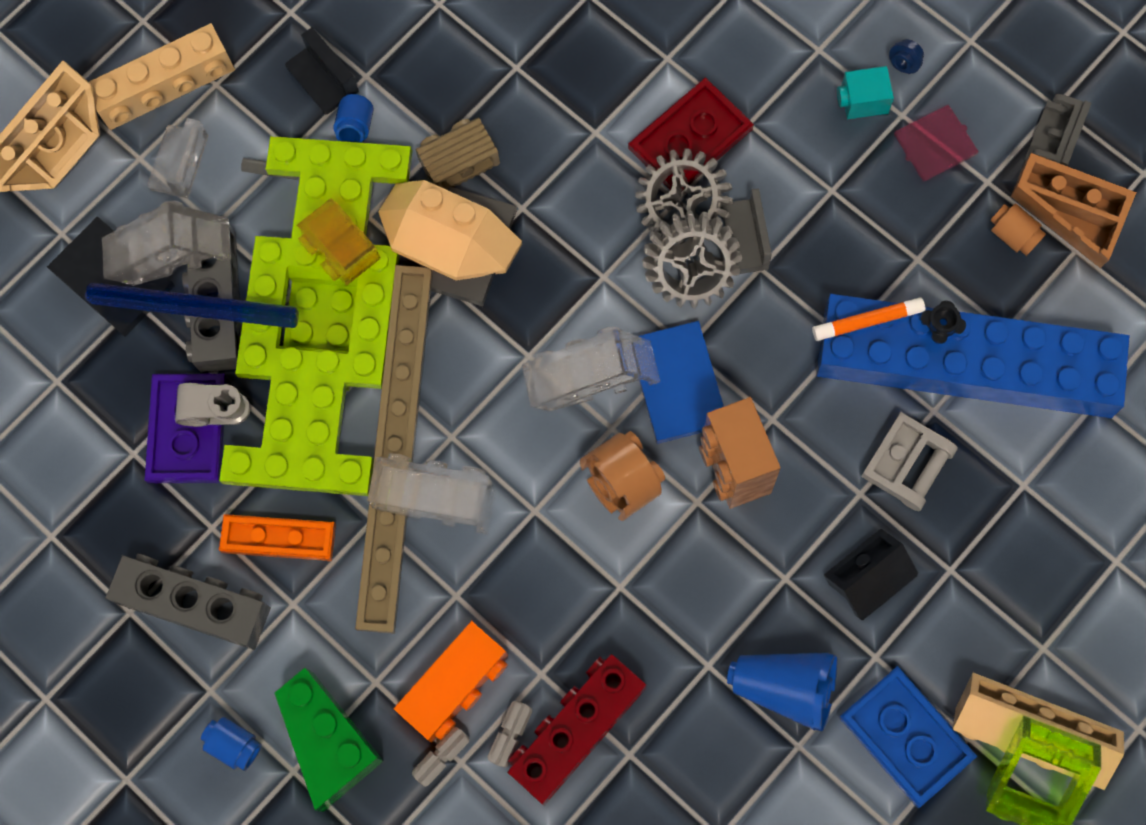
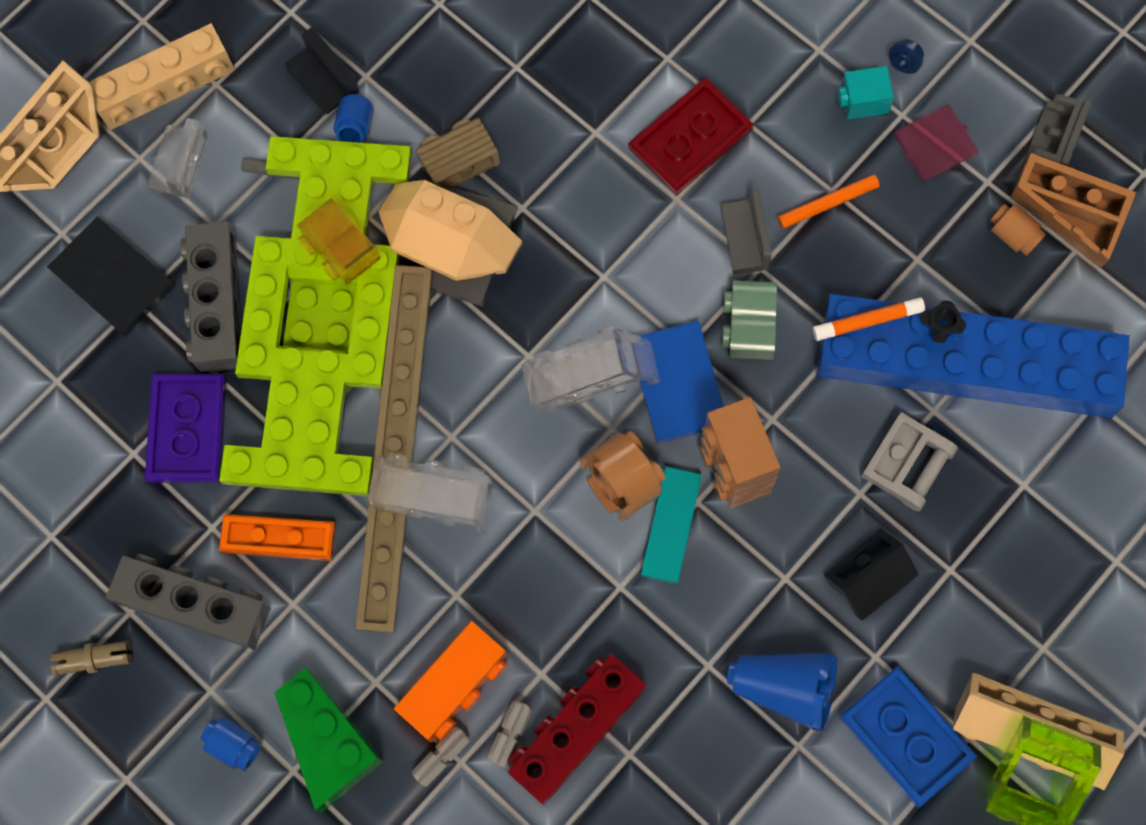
(91, 658): none -> dark tan pin
(163, 241): clear wedge -> none
(192, 305): clear blue axle -> none
(204, 405): light grey piece -> none
(671, 525): none -> teal tile
(679, 180): light grey gear -> none
(718, 269): light grey gear -> none
(752, 320): none -> sand green brick
(828, 201): none -> orange bar

